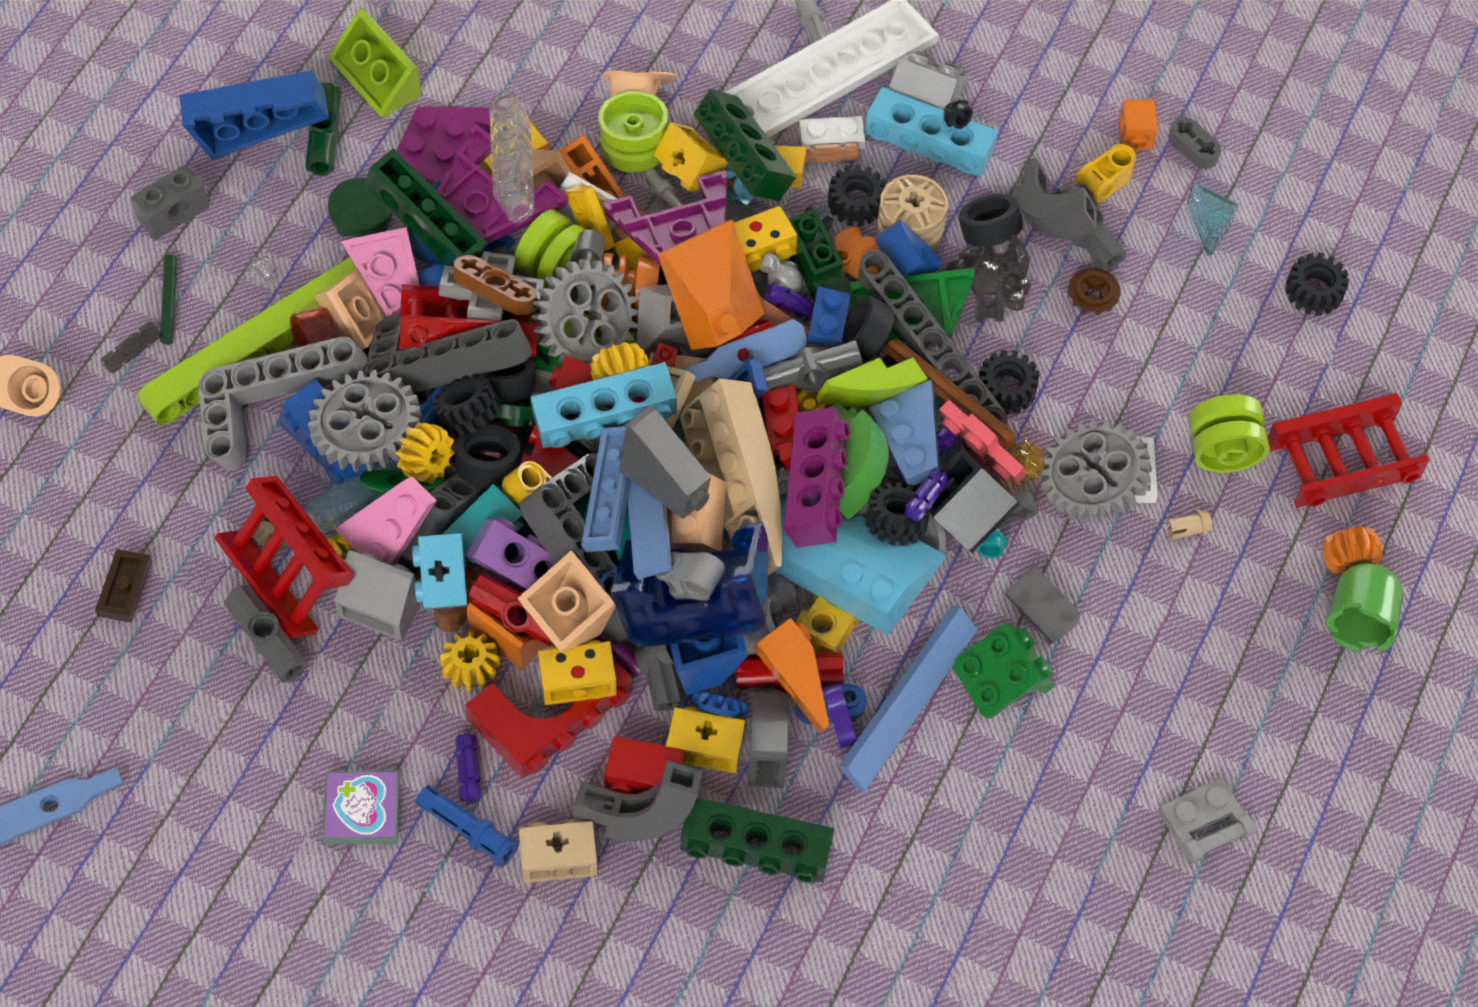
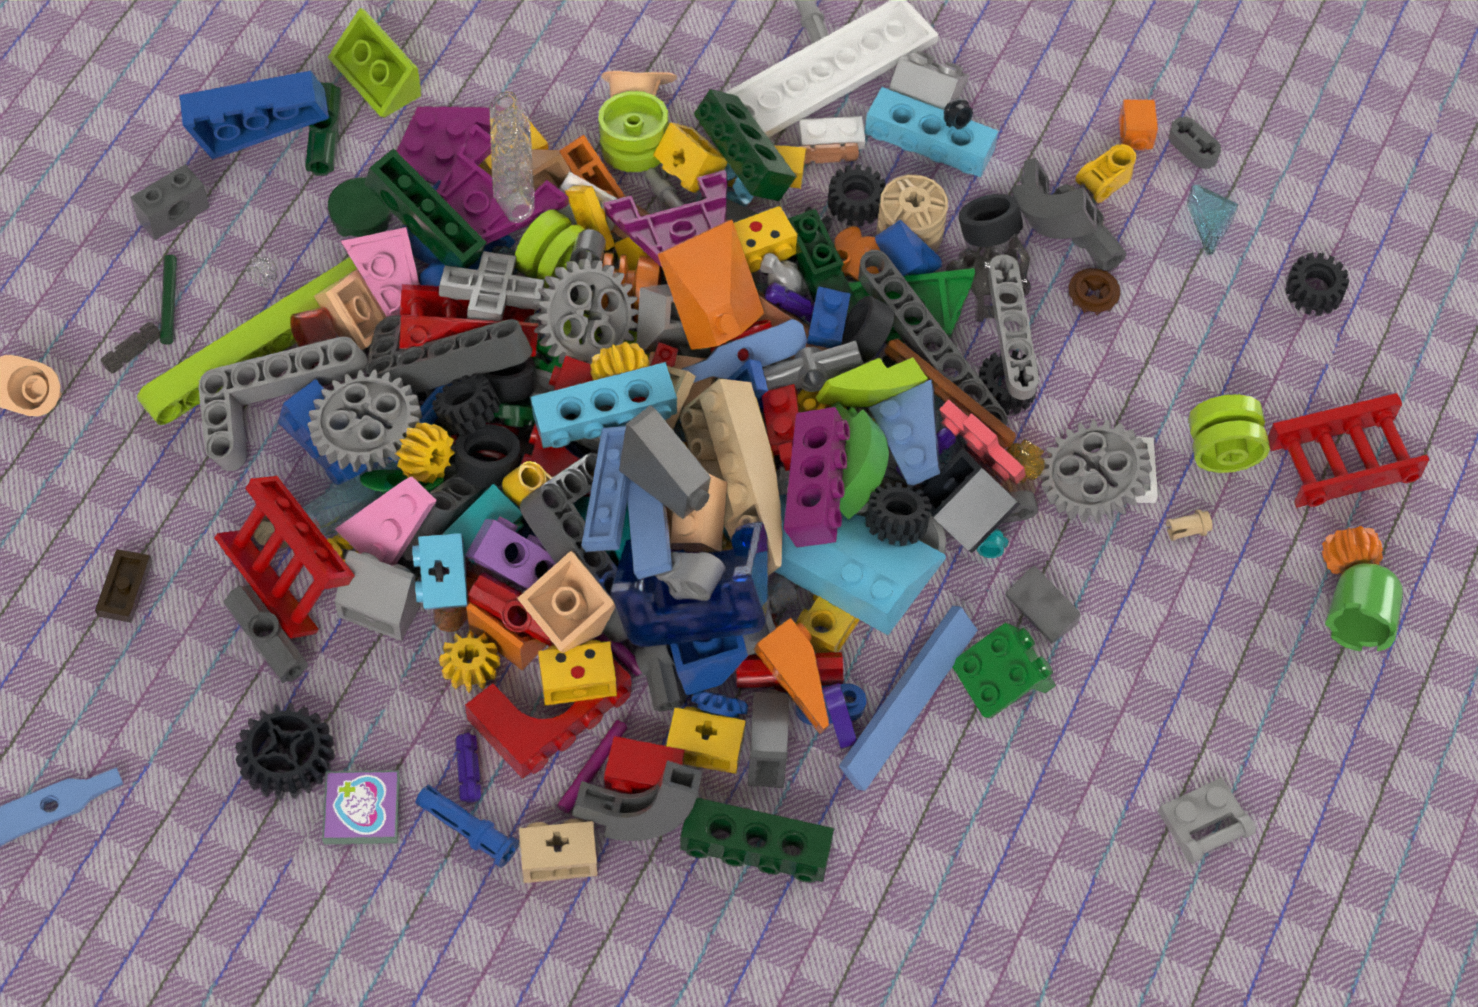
(308, 733): none -> black gear
(512, 295): dark orange beam -> none
(592, 766): none -> magenta bar
(926, 495): dark purple axle -> none
(1013, 340): none -> light grey beam

